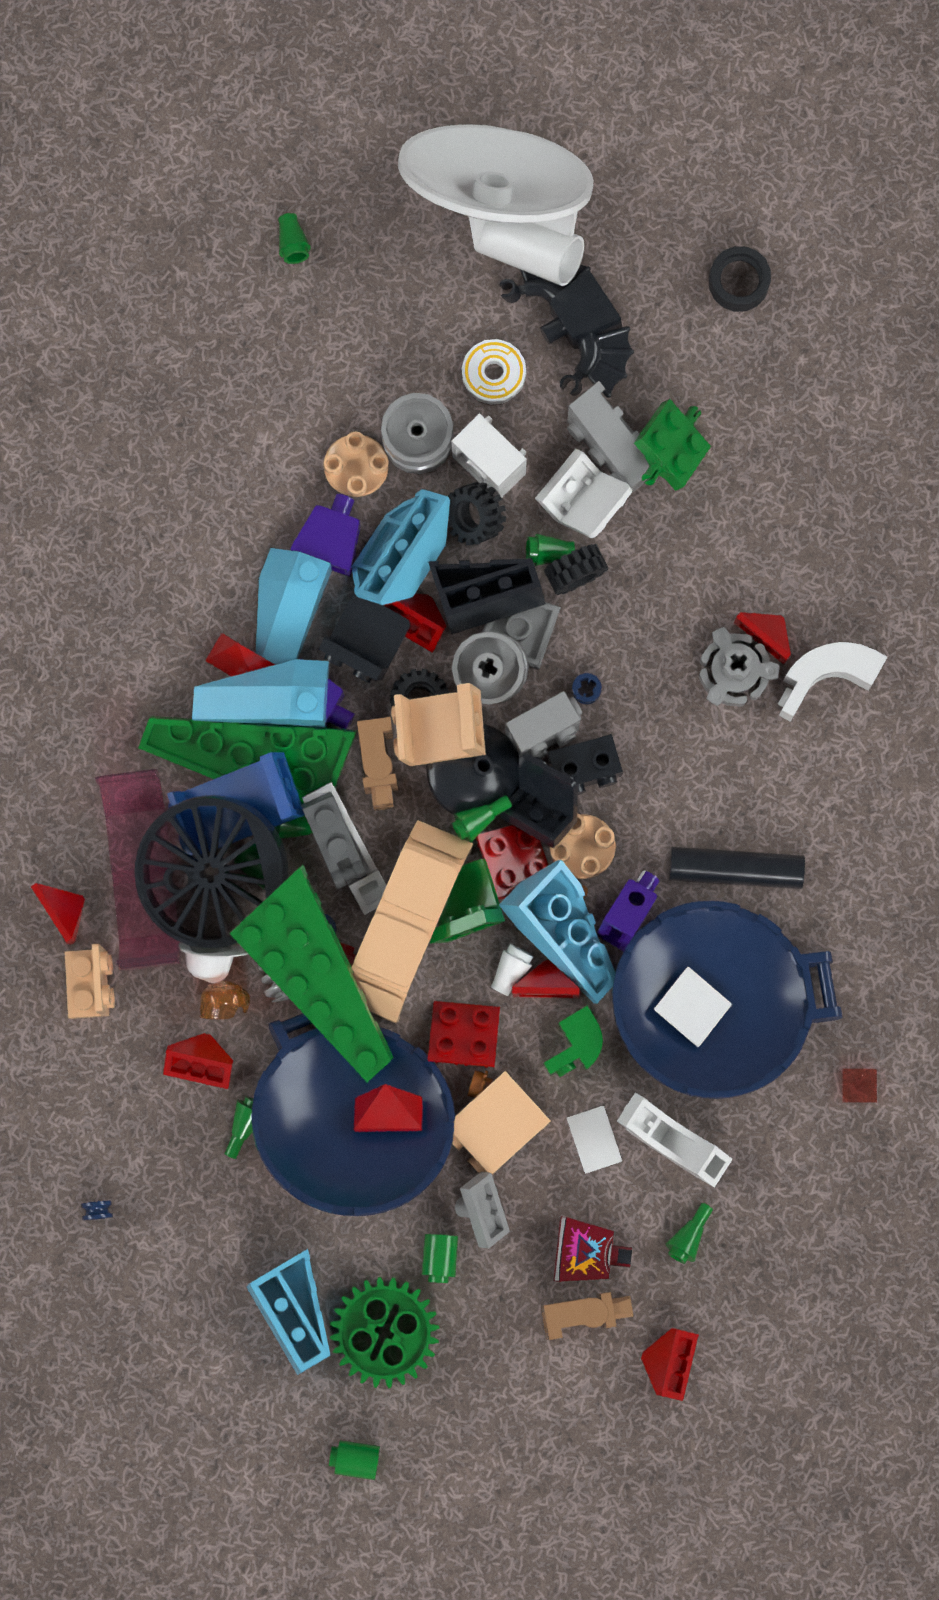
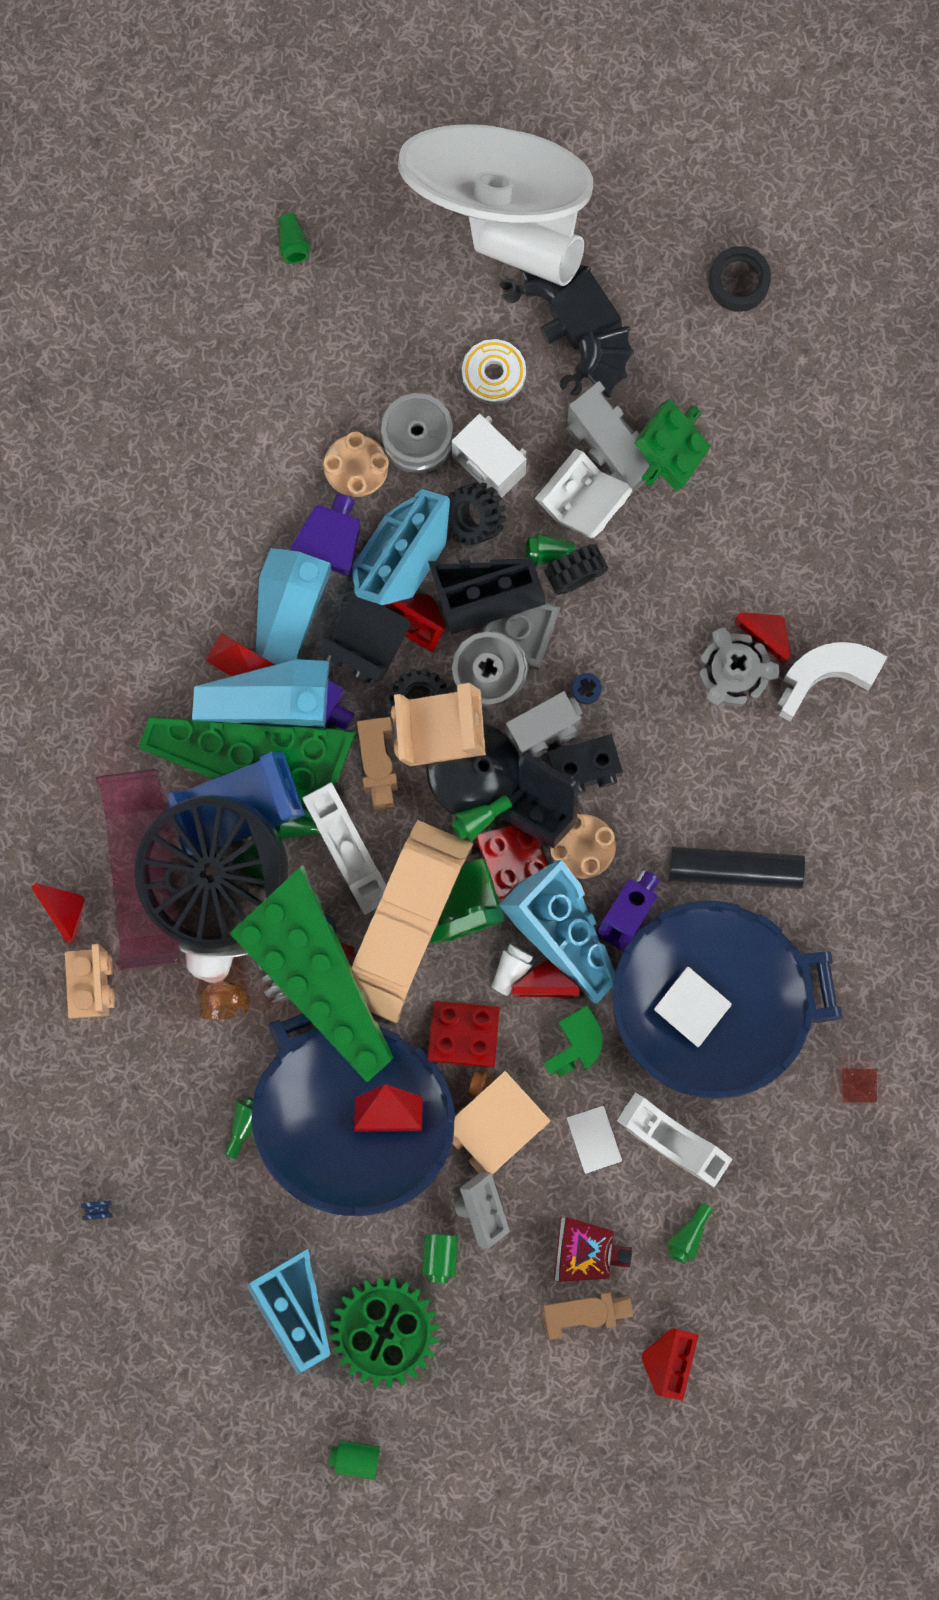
(199, 1061): red slope -> none
(333, 839): dark grey plate -> none

